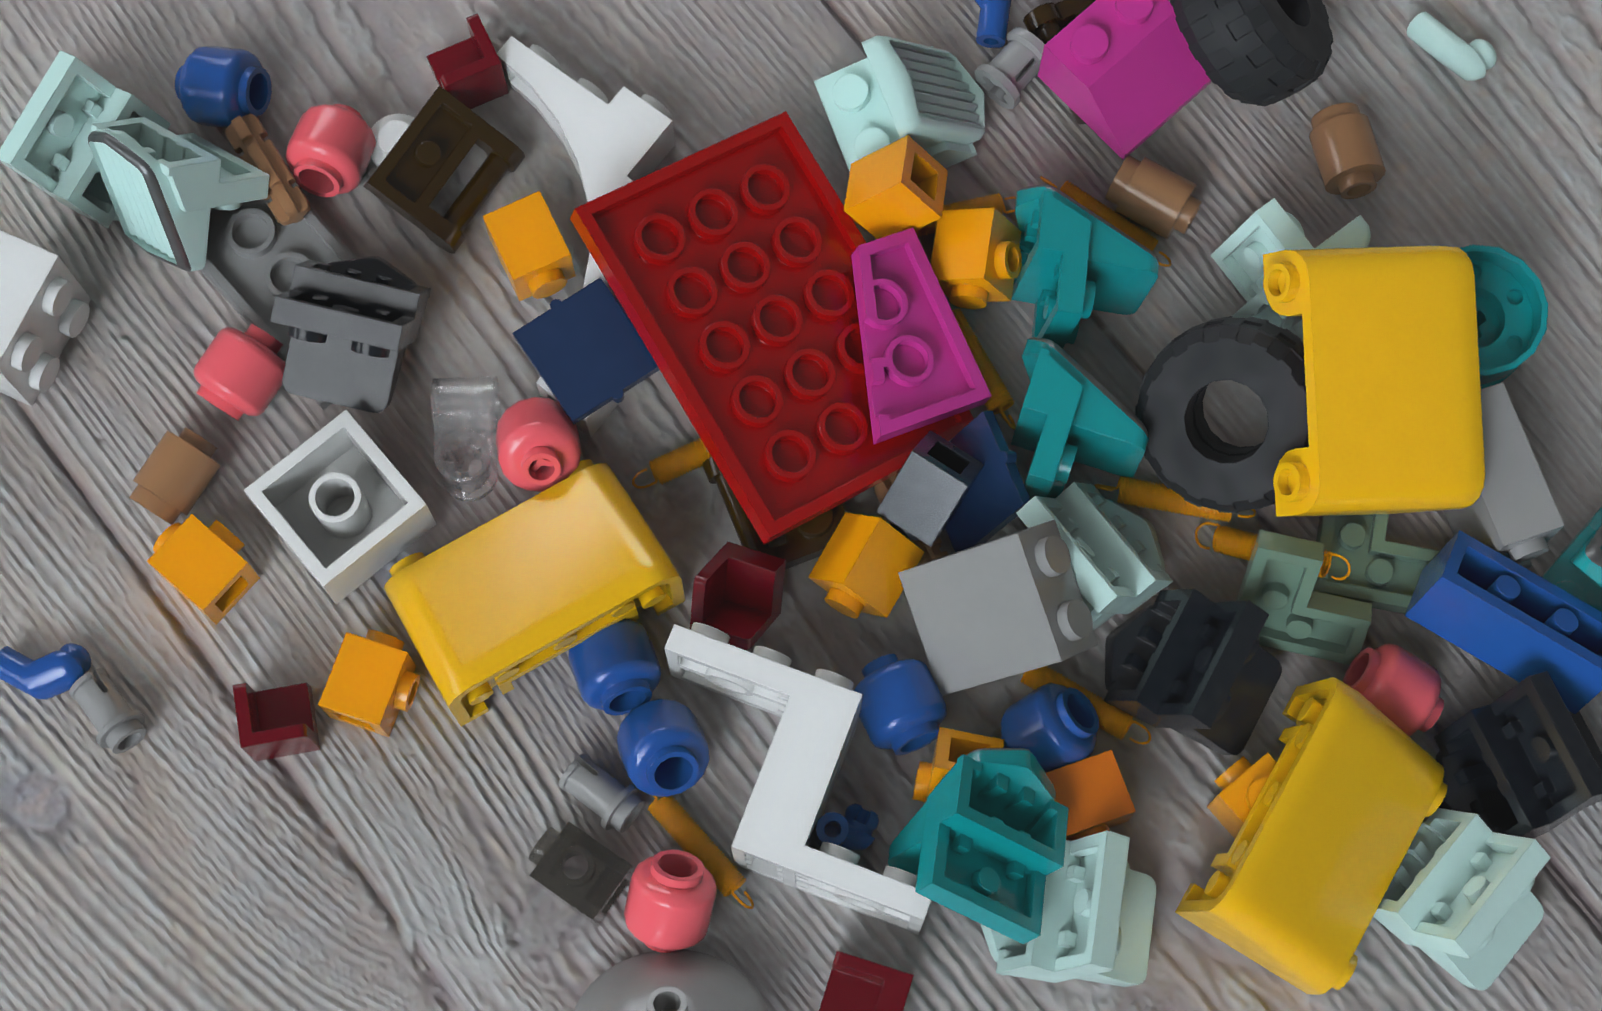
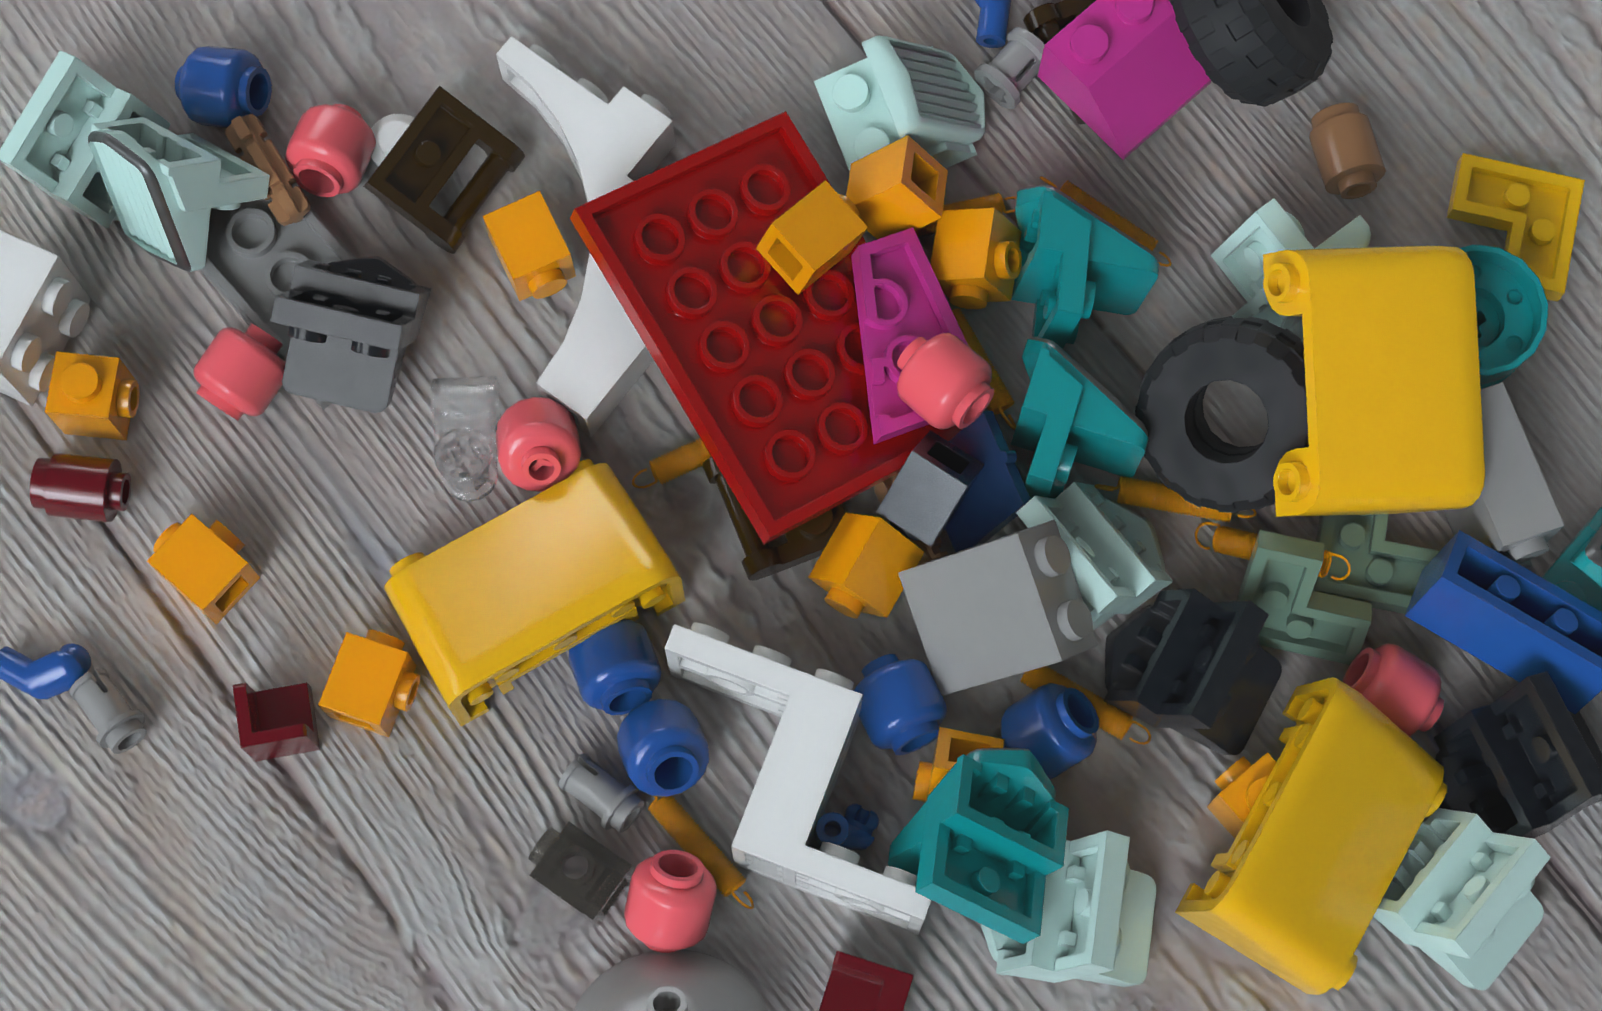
(80, 487): none -> dark red brick
(92, 396): none -> light orange brick
(175, 475): medium nougat brick -> none
(341, 506): white brick -> none
(470, 68): dark red panel -> none
(586, 350): dark blue piece -> none
(739, 593): dark red panel -> none
(812, 236): none -> light orange brick
(944, 381): none -> coral head
(1093, 794): orange brick -> none
(1154, 196): medium nougat brick -> none
(1463, 59): light aqua arm -> none
(1528, 203): none -> yellow plate

